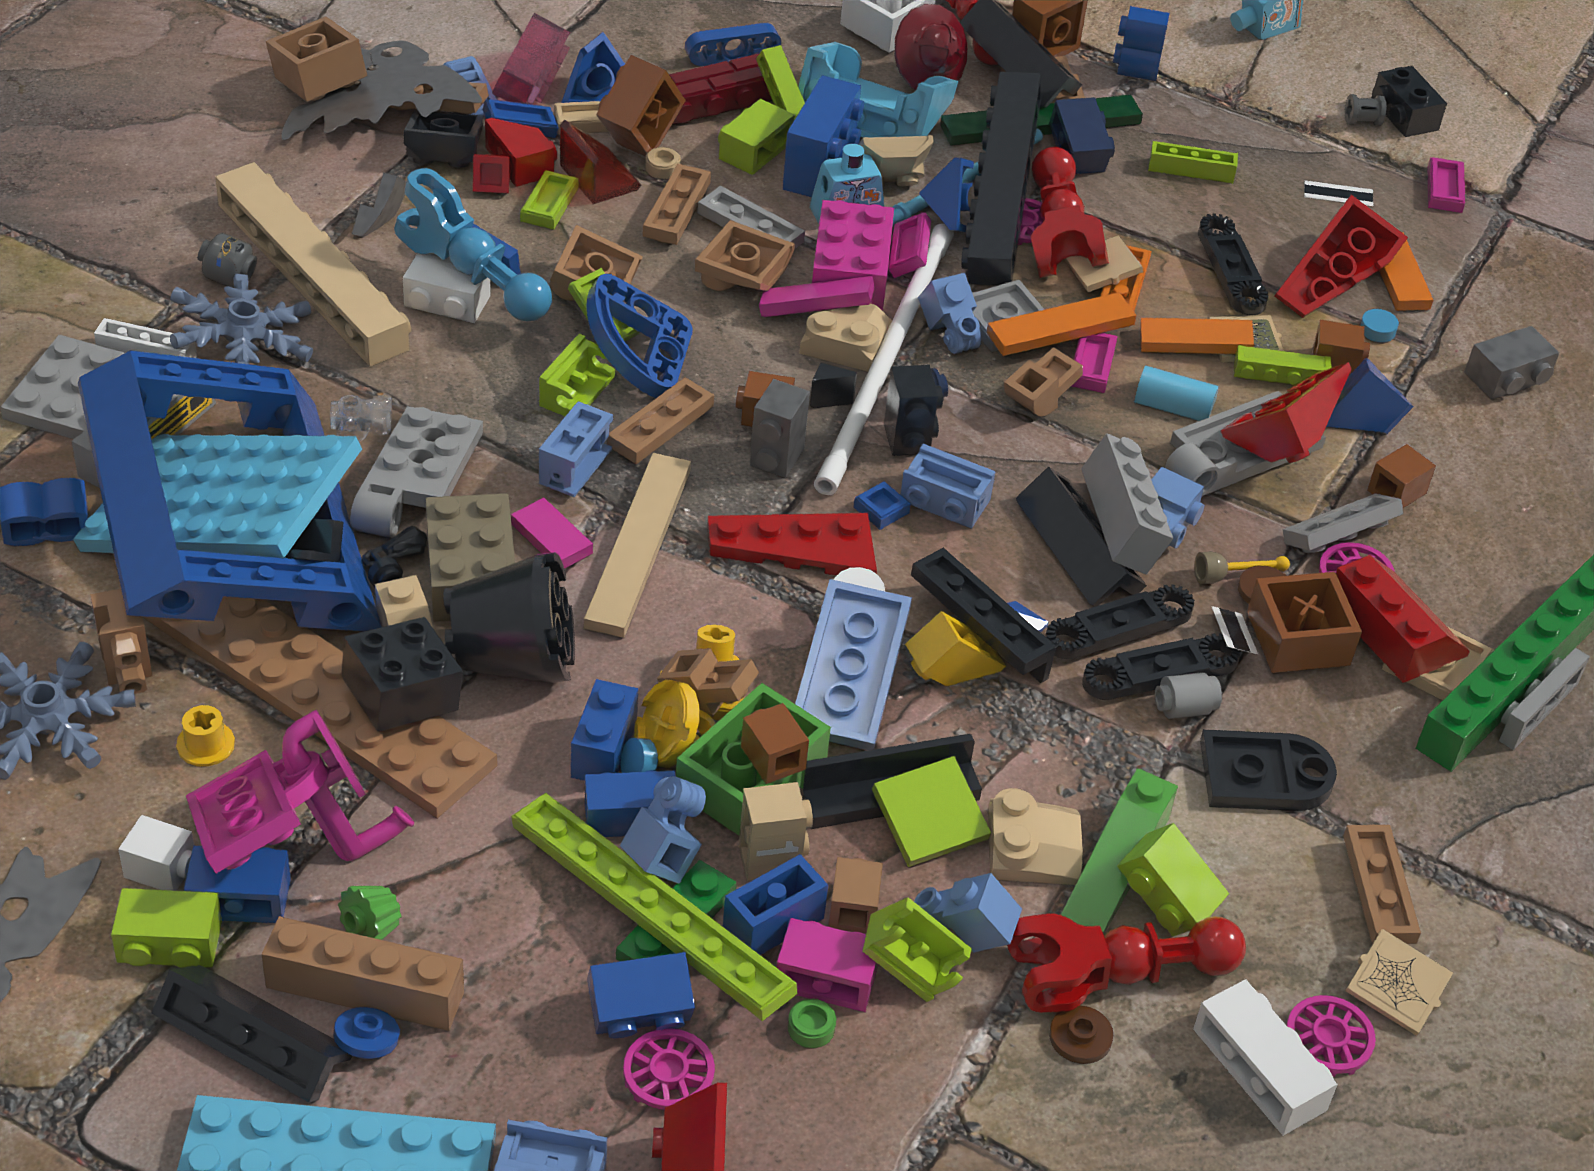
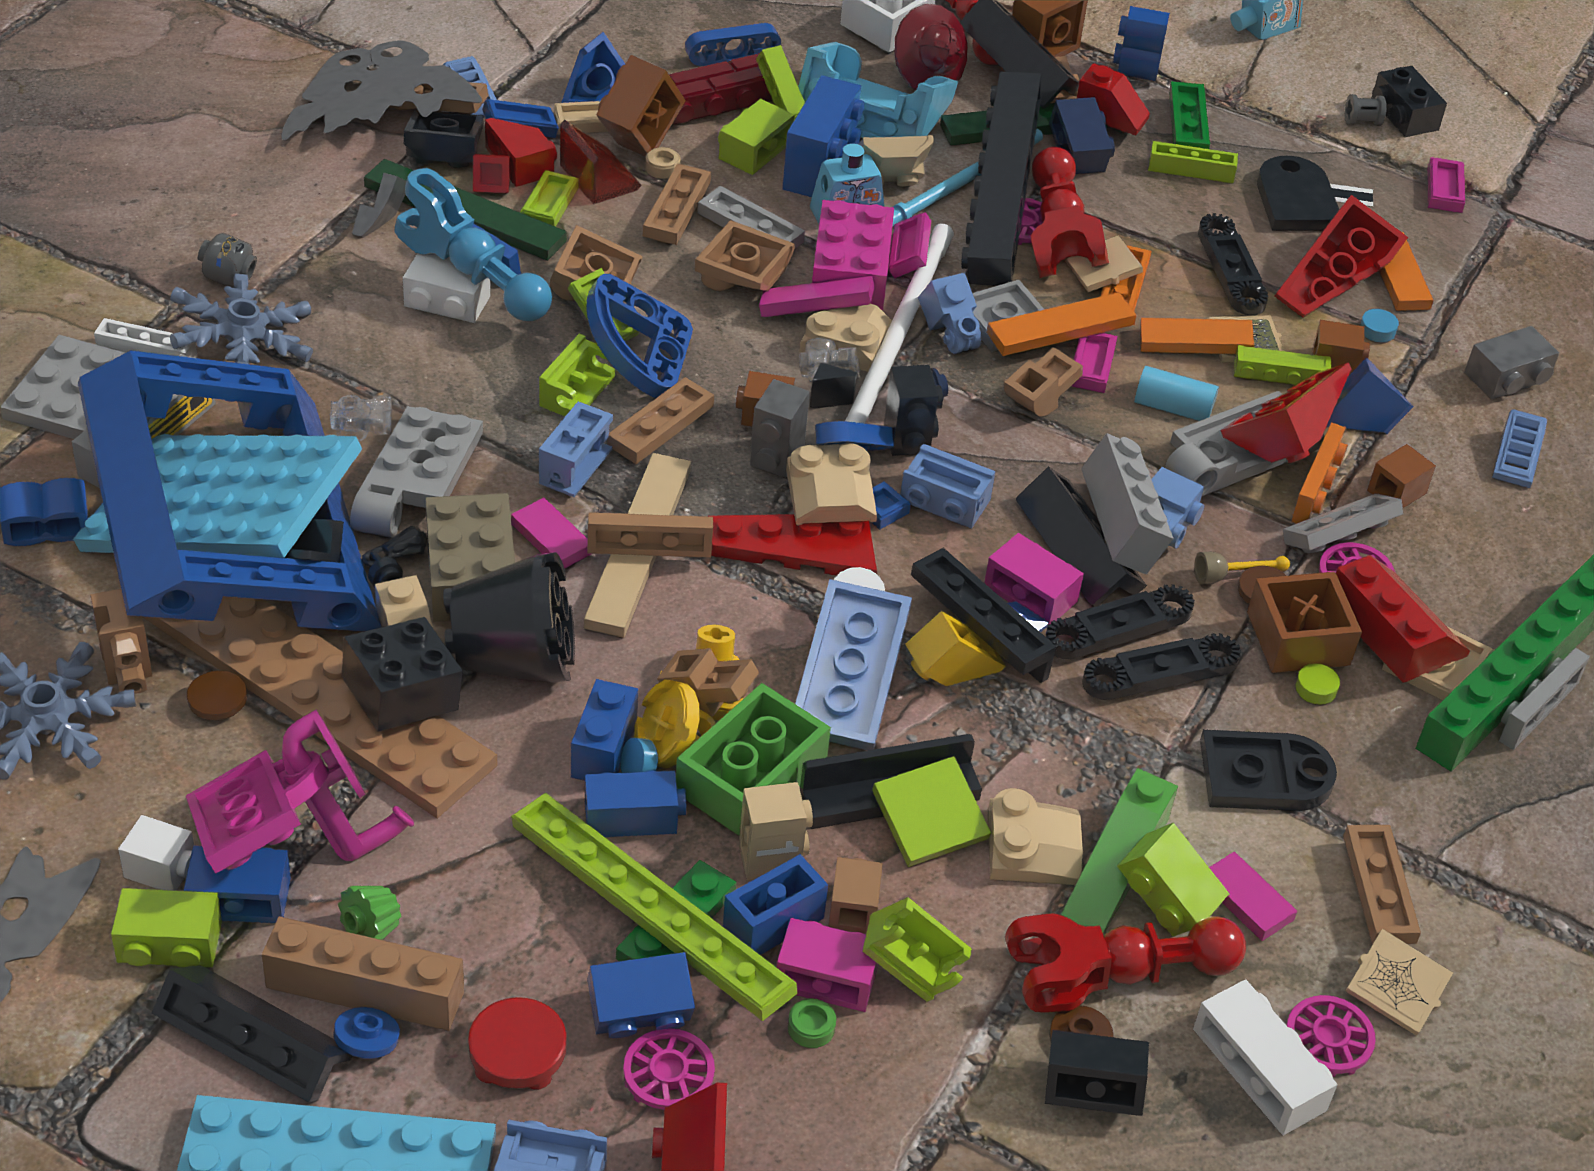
(204, 737): yellow piece -> none
(216, 695): none -> reddish brown piece
(313, 264): tan brick -> none
(316, 59): medium nougat brick -> none
(502, 222): none -> dark green tile
(517, 1043): none -> red tile
(533, 62): clear pink brick -> none
(650, 534): none -> medium nougat plate
(658, 833): medium blue brick -> none
(774, 743): dark orange brick -> none
(824, 351): none -> clear plate
(831, 484): none -> tan slope
(865, 435): none -> blue beam
(948, 194): blue slope -> none
(975, 909): medium blue brick -> none
(1033, 578): none -> dark pink brick
(1097, 1072): none -> black brick
(1114, 97): none -> red slope
(1188, 695): light grey brick -> none
(1189, 115): none -> green plate
(1234, 630): sticker -> none
(1252, 897): none -> dark pink tile
(1296, 198): none -> black tile
(1317, 684): none -> lime tile
(1321, 474): none -> orange plate
(1520, 446): none -> medium blue slope

